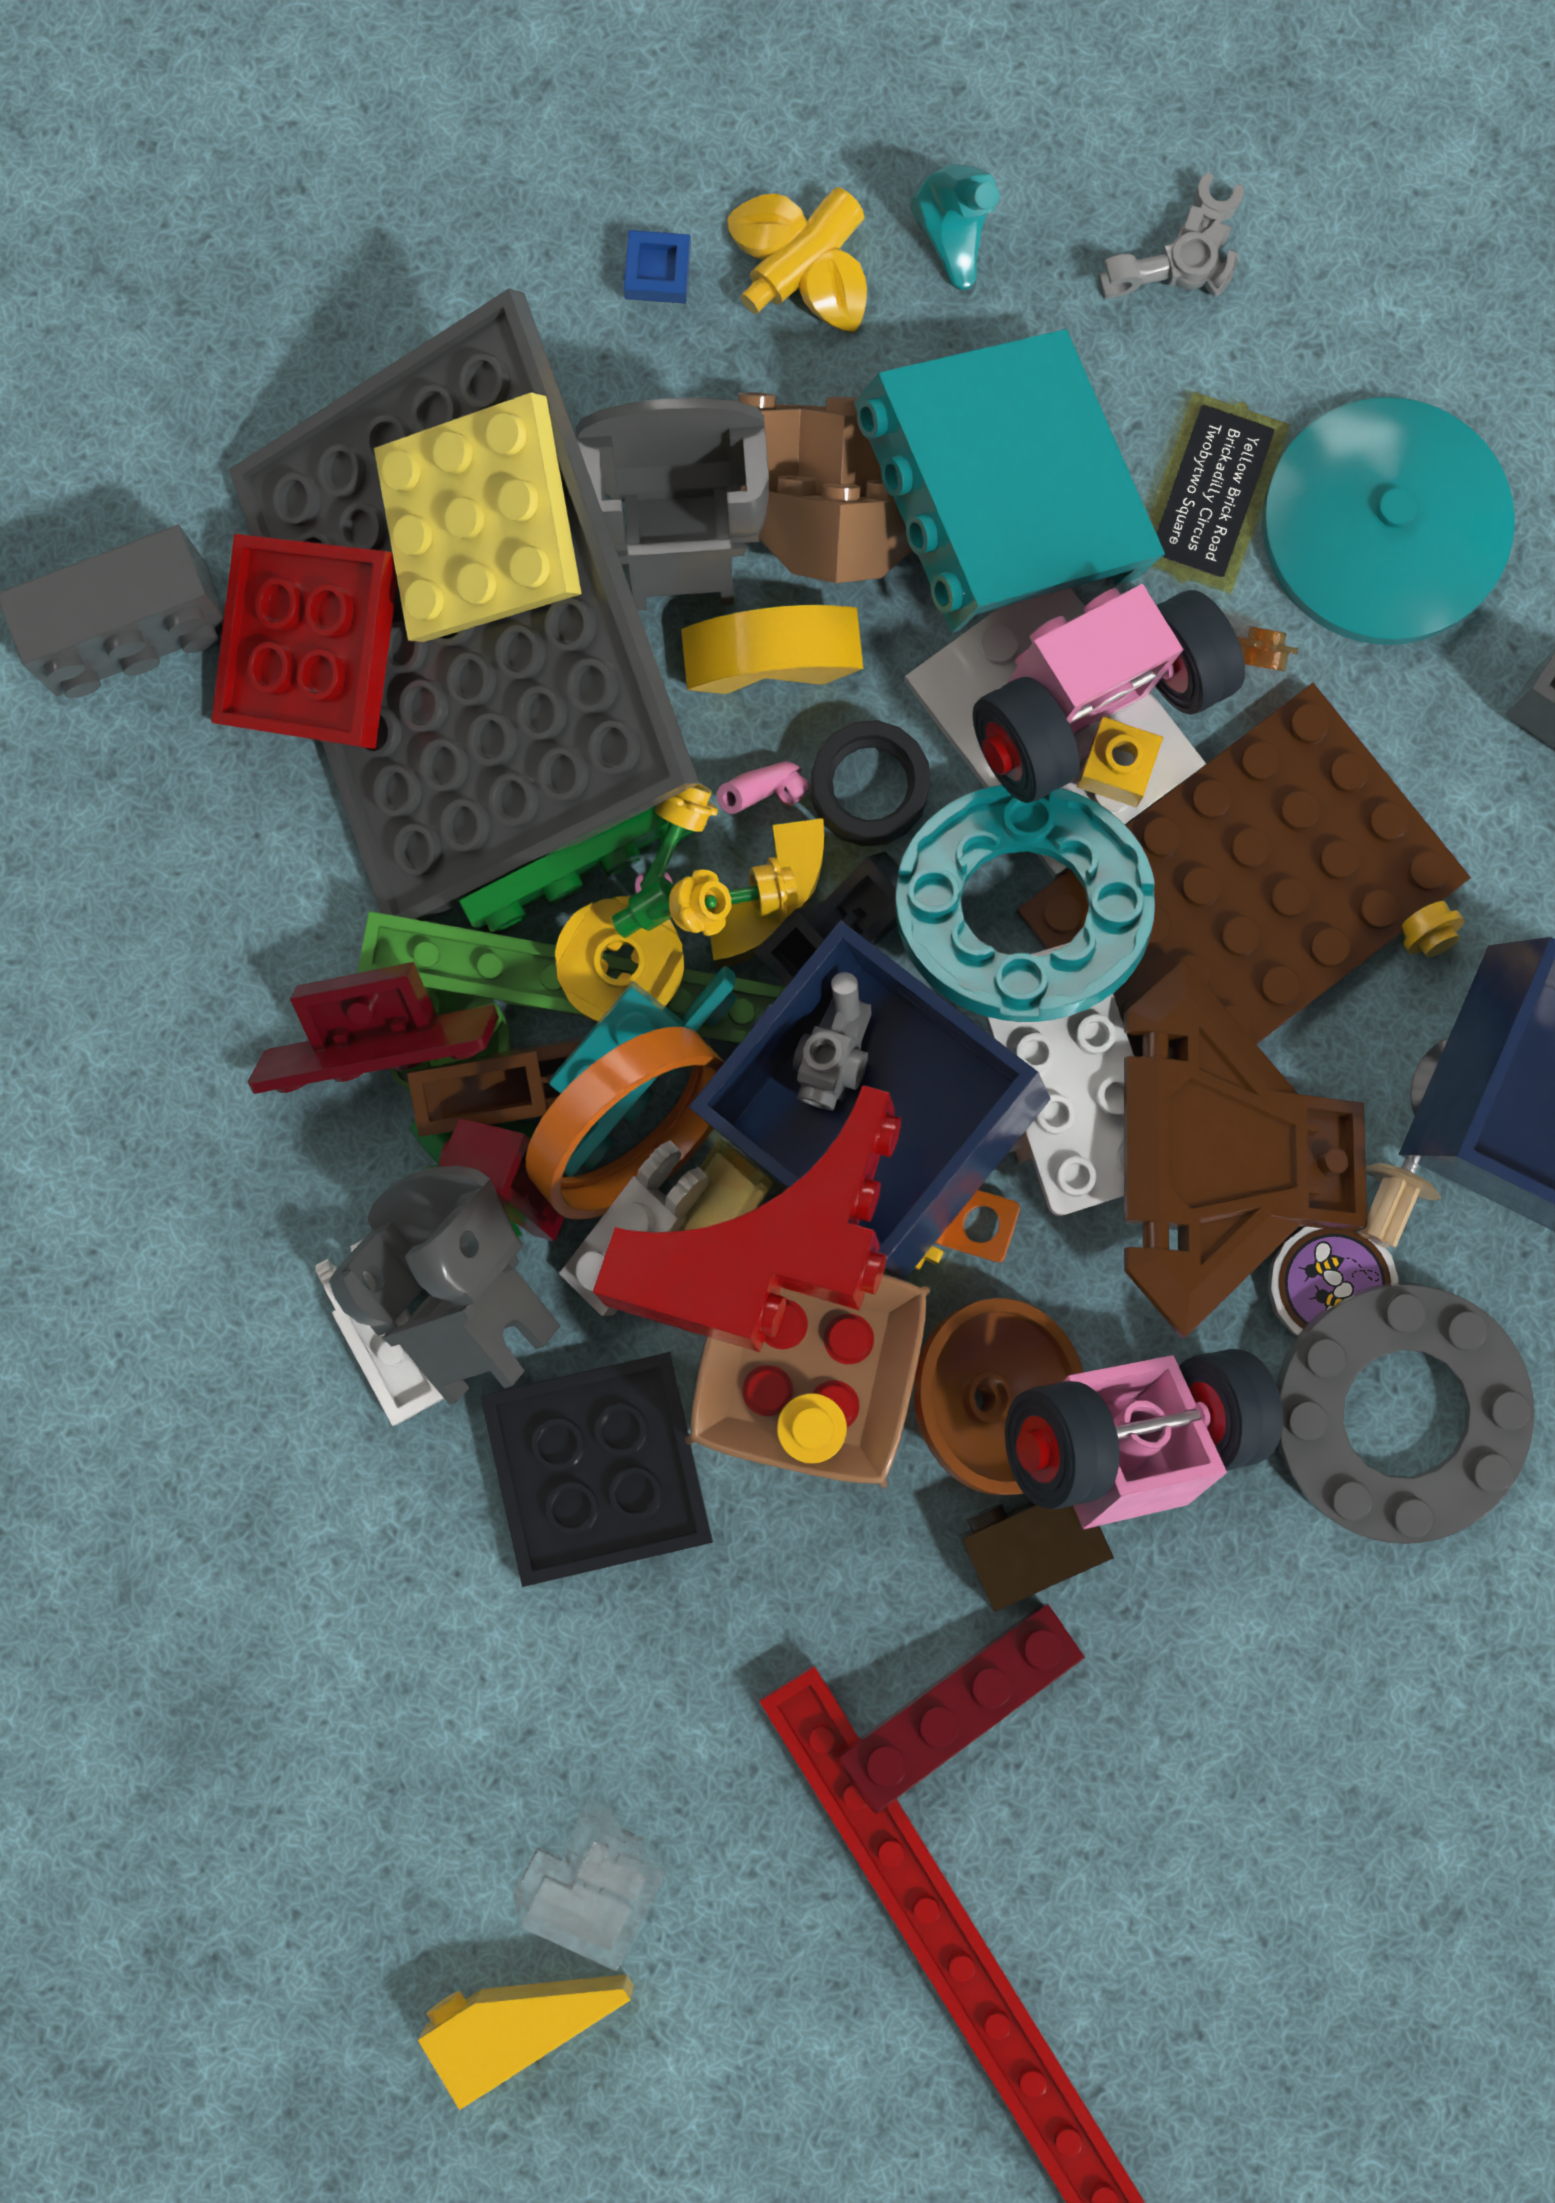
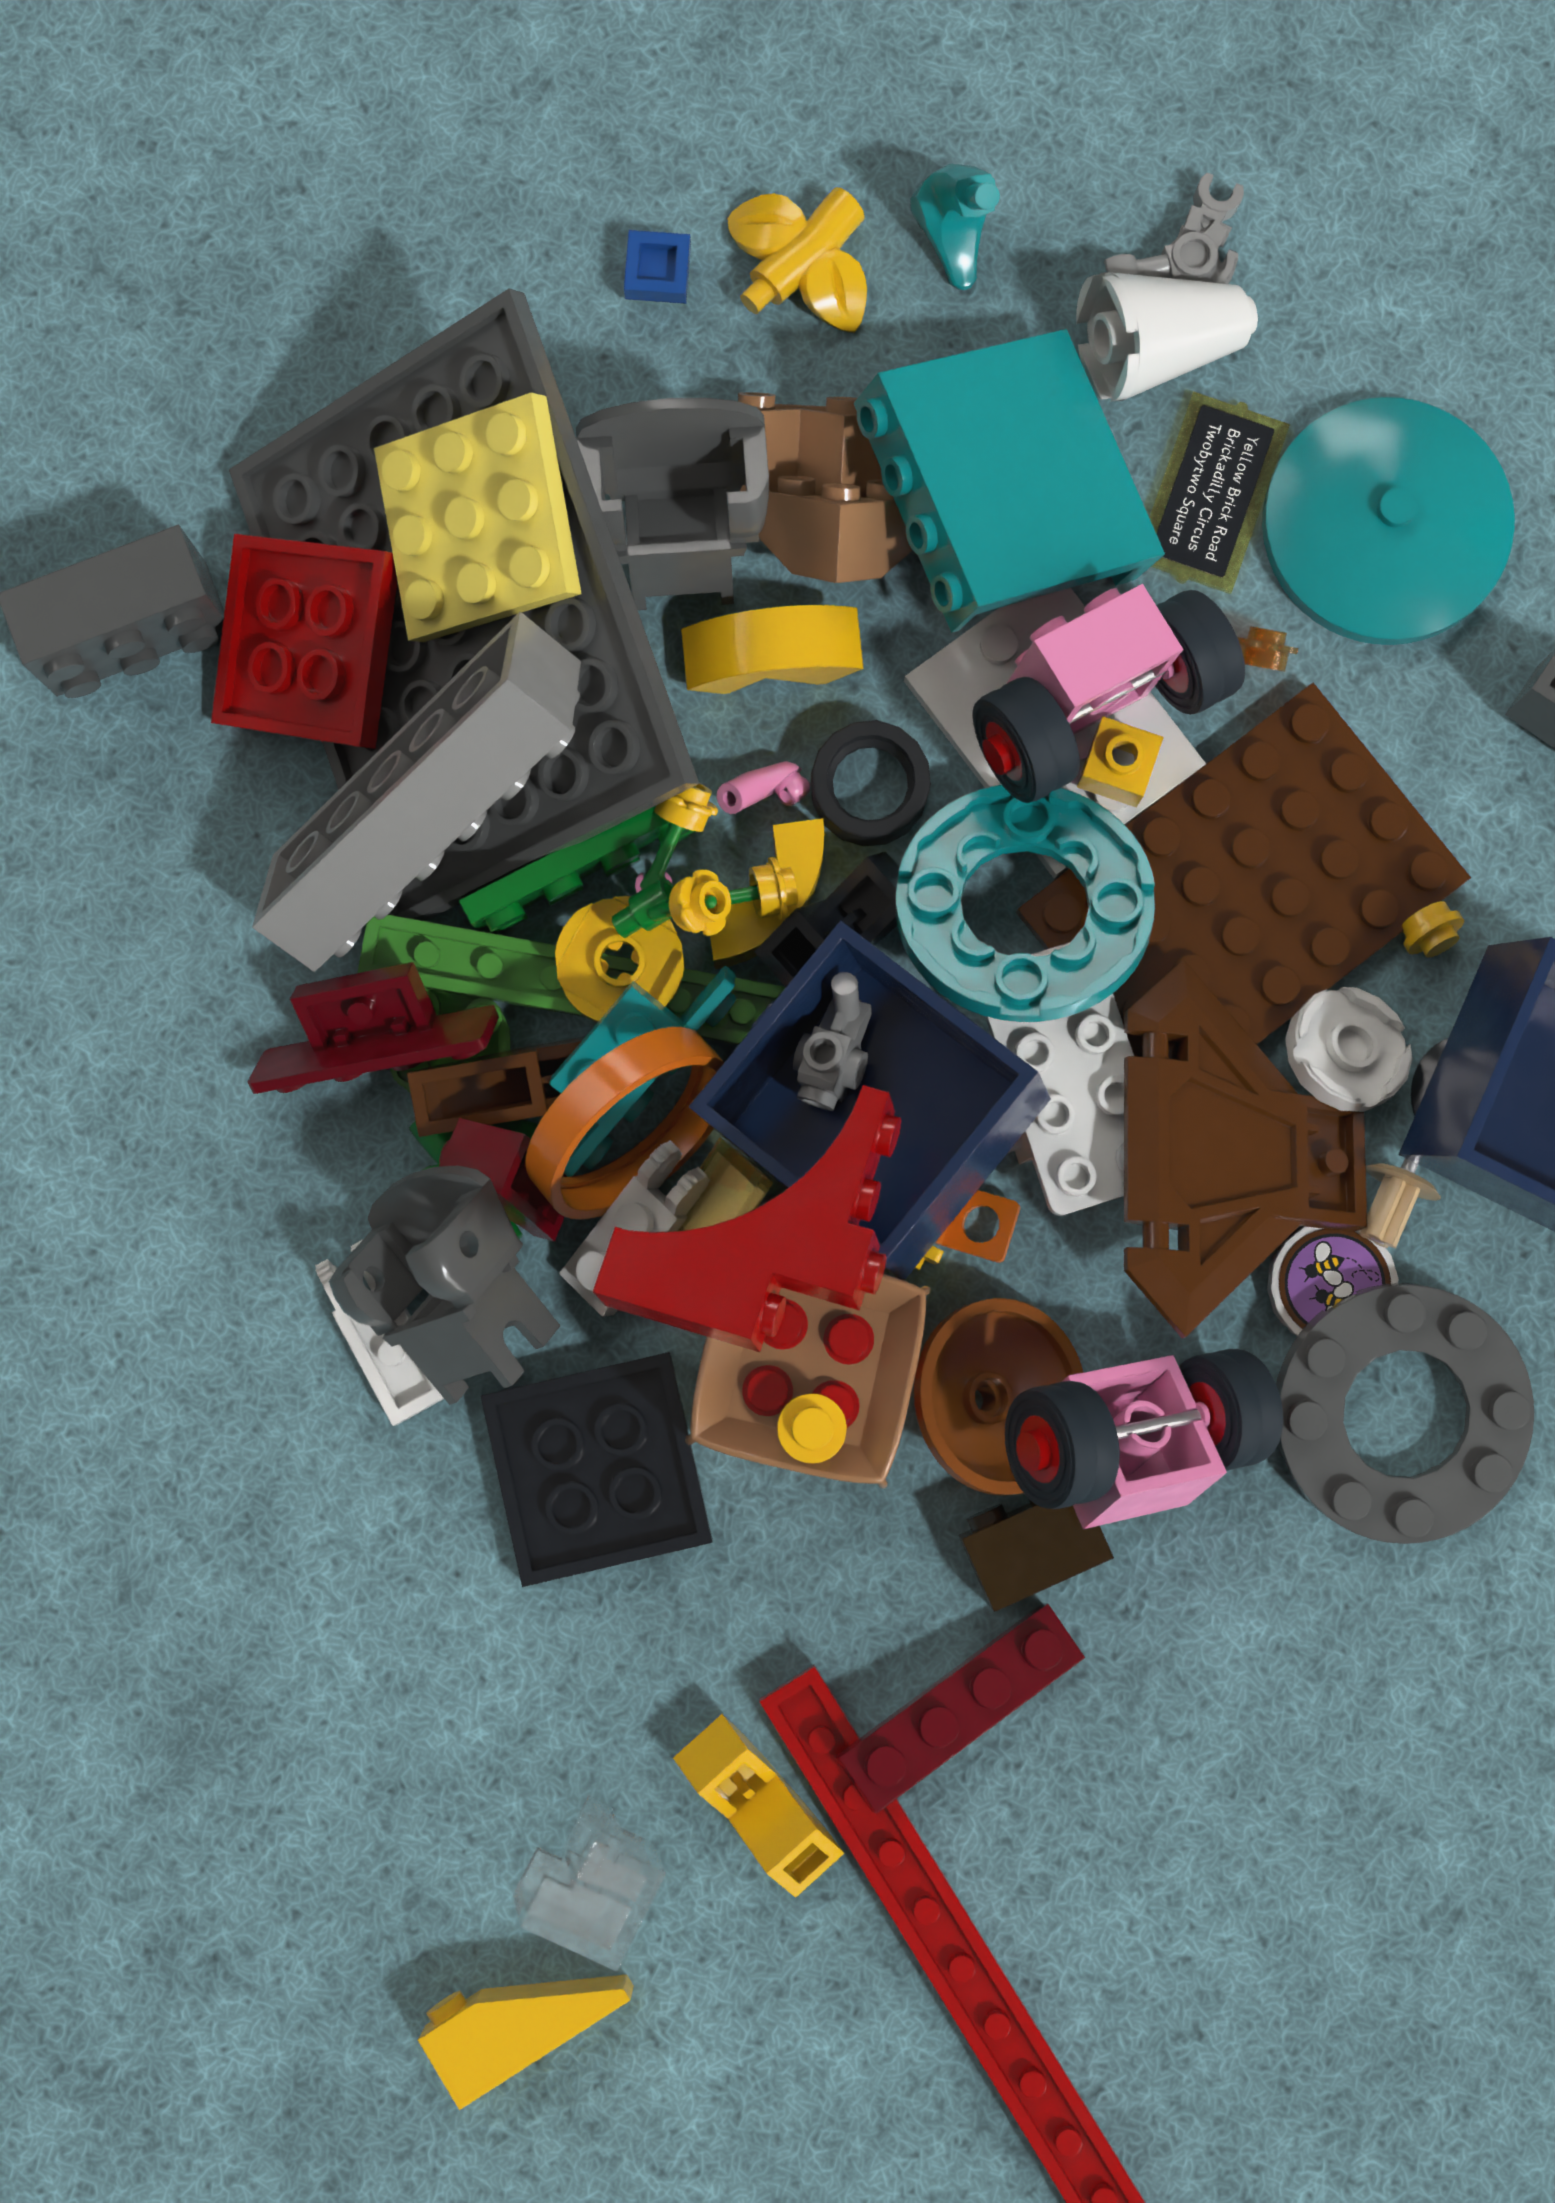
(421, 793): none -> light grey brick
(759, 1805): none -> yellow brick
(1157, 329): none -> white cone
(1348, 1049): none -> white tile

